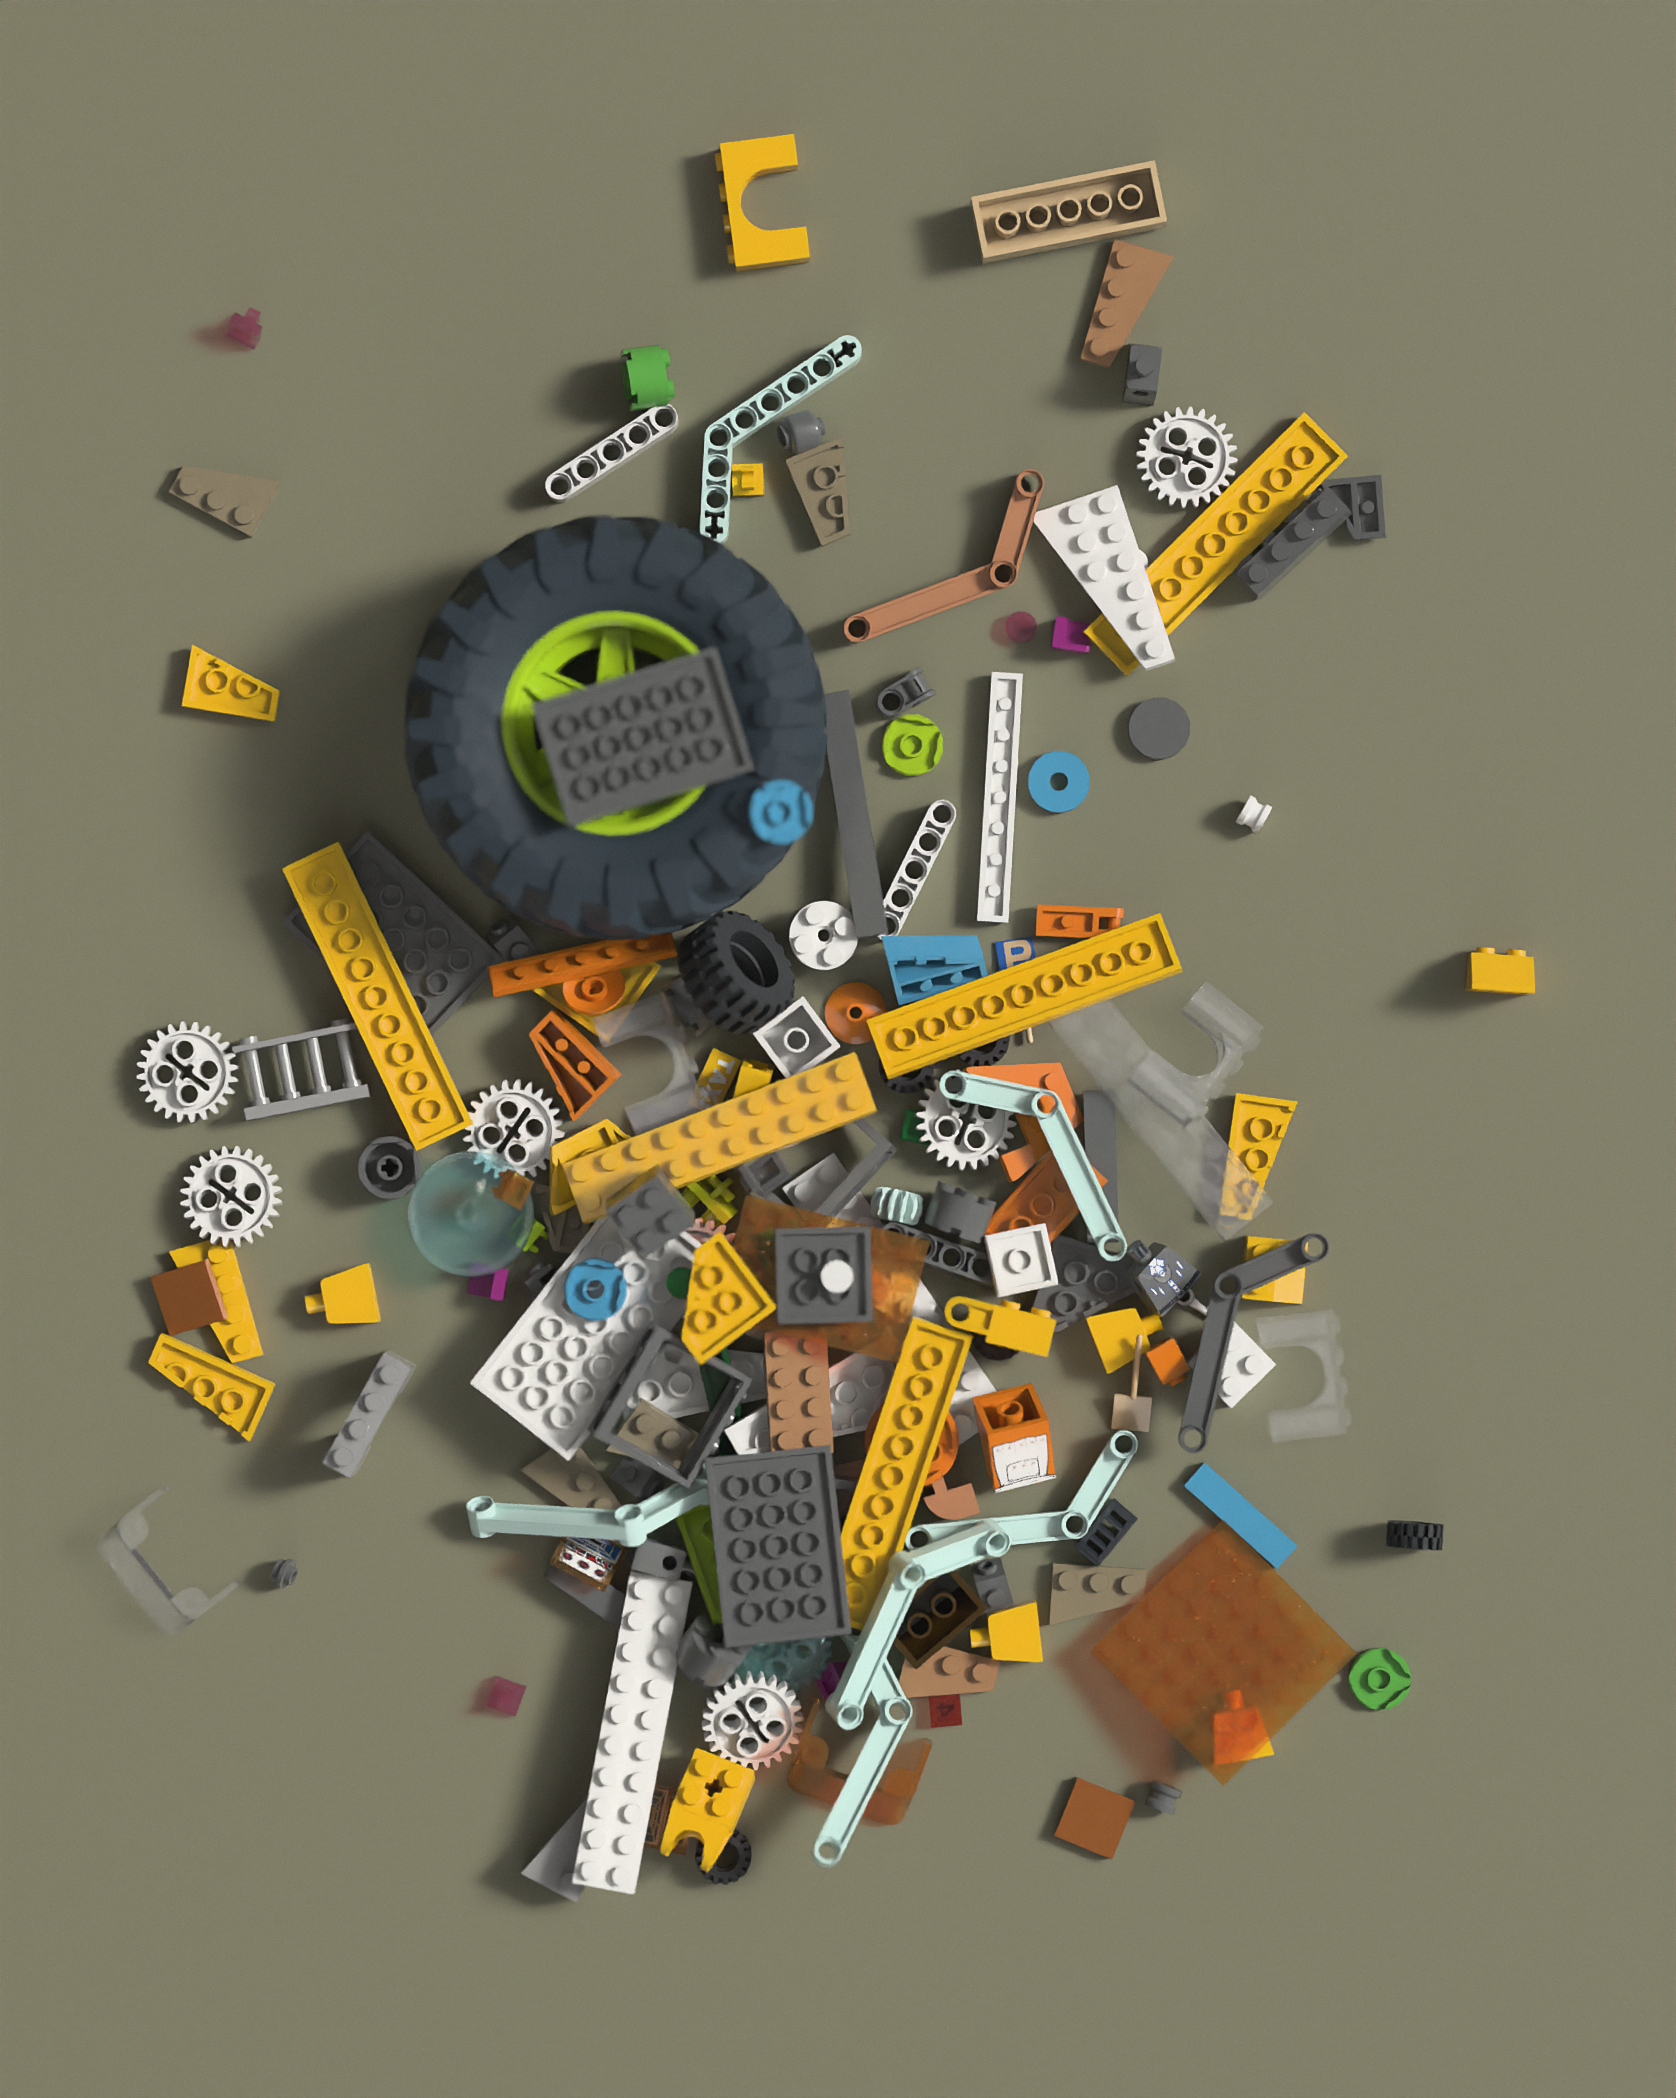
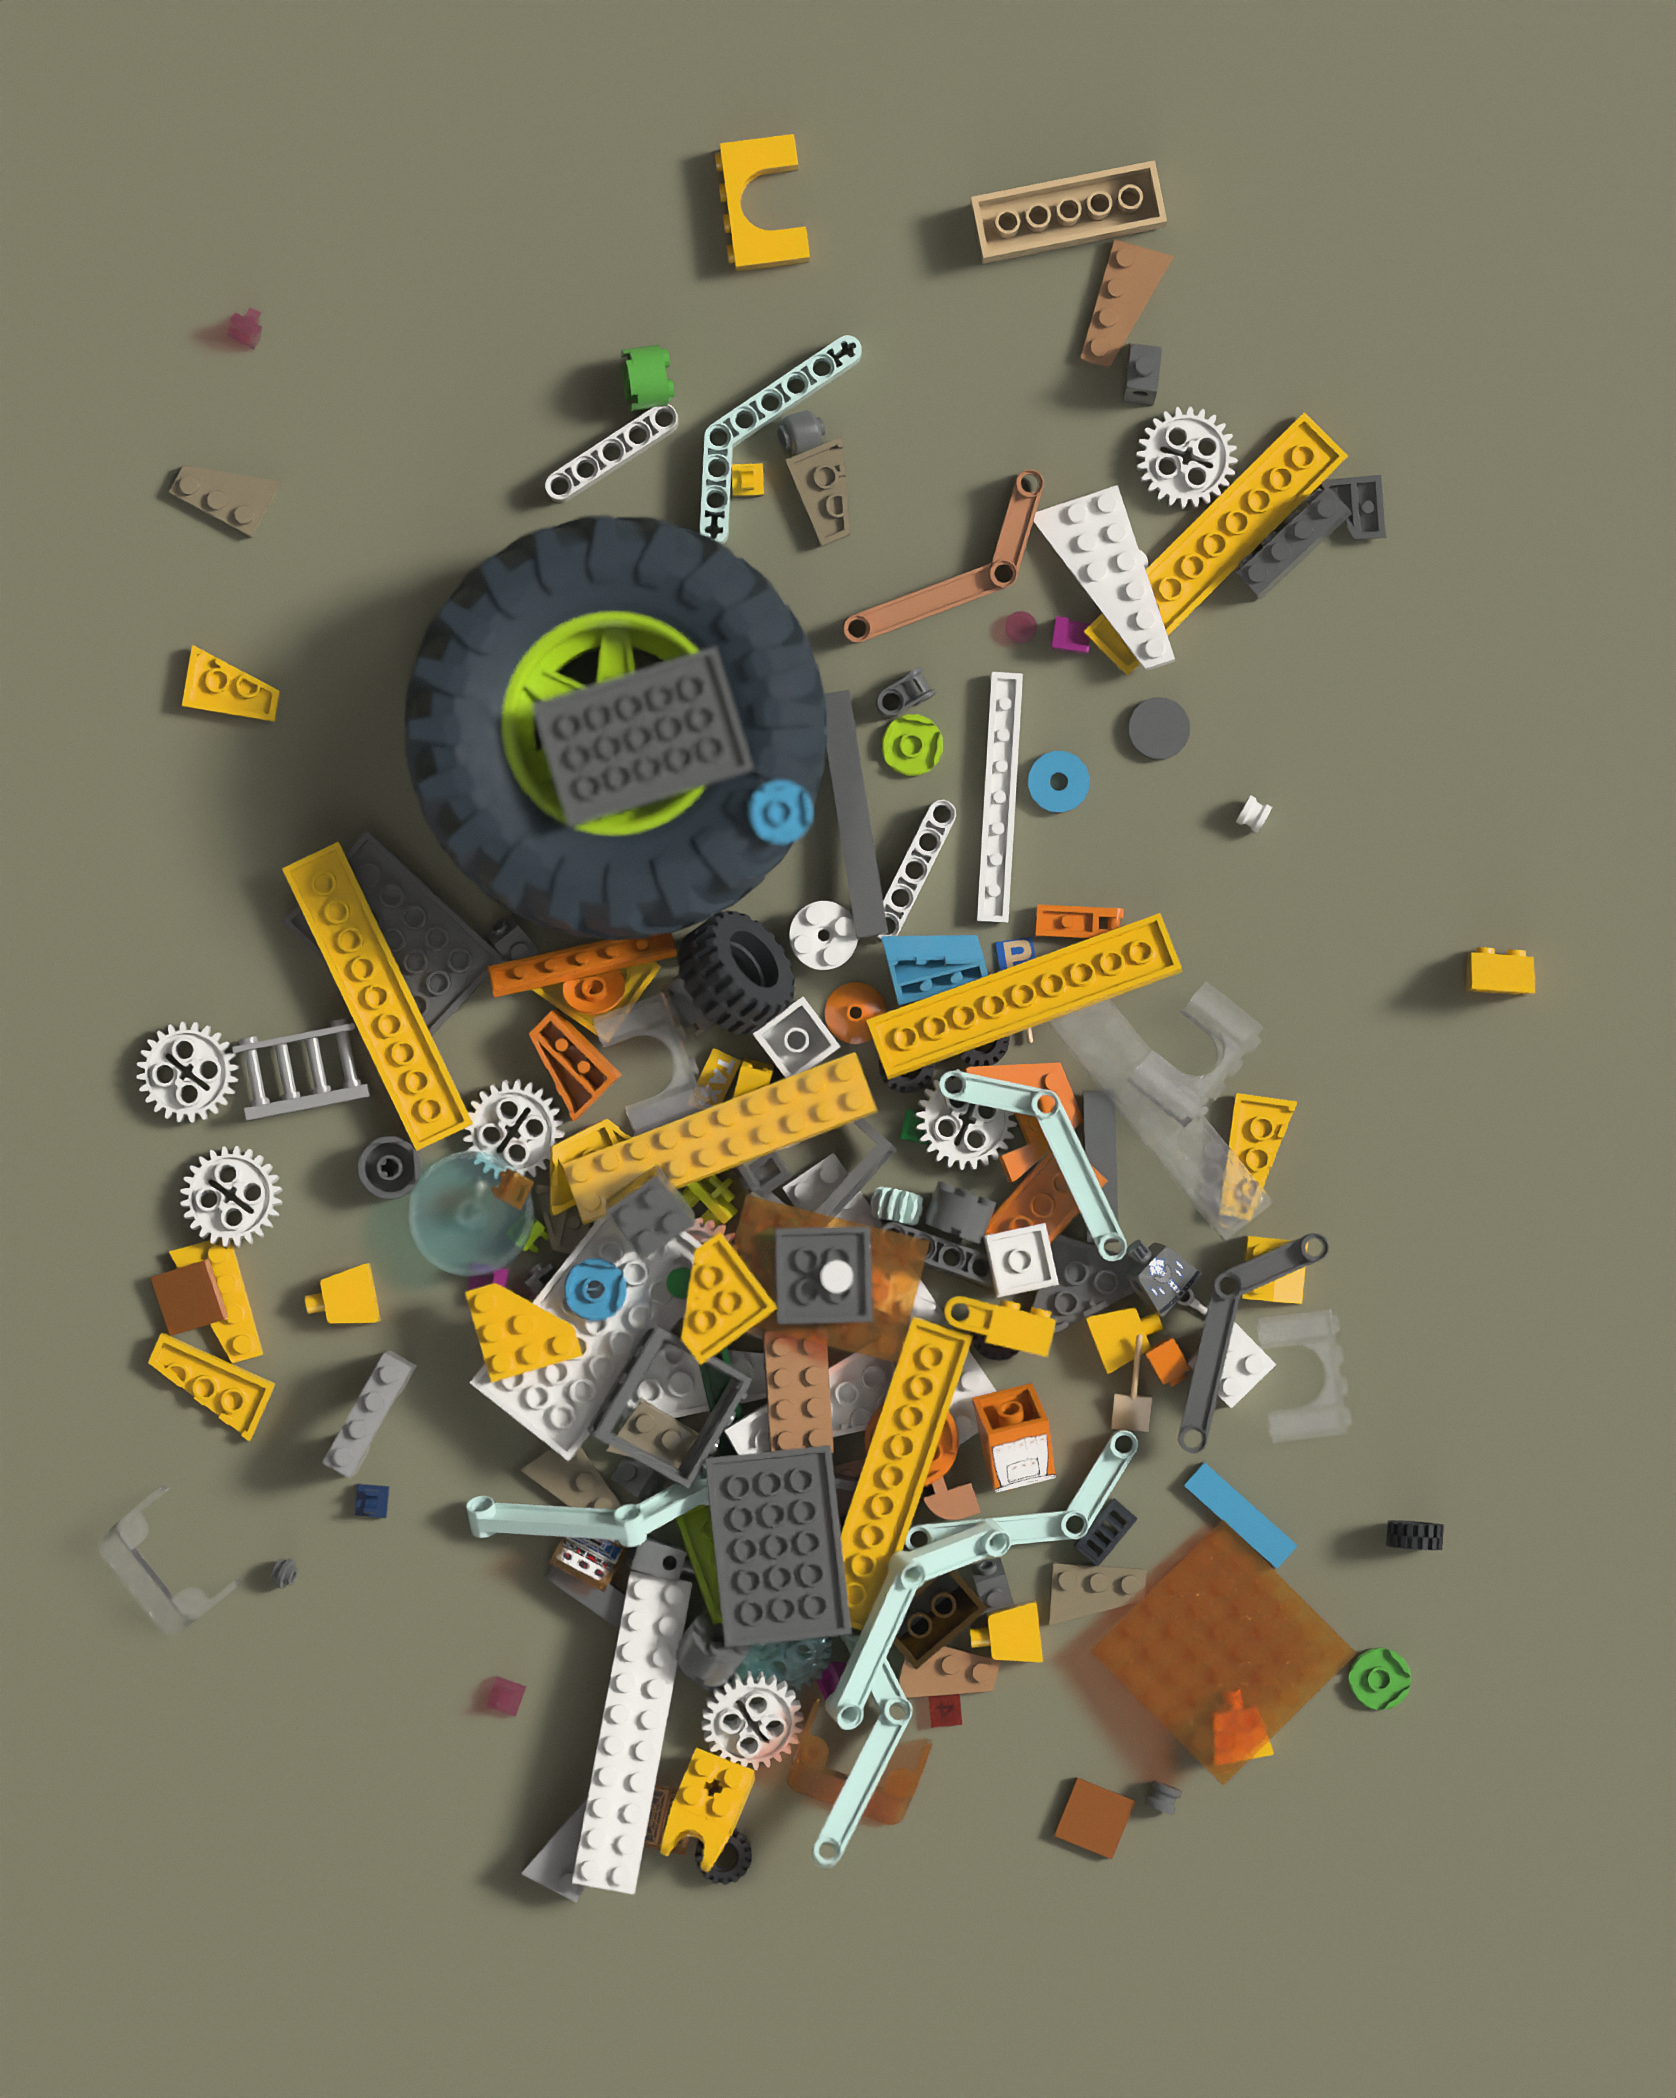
(372, 1500): none -> dark blue tile
(518, 1334): none -> yellow plate

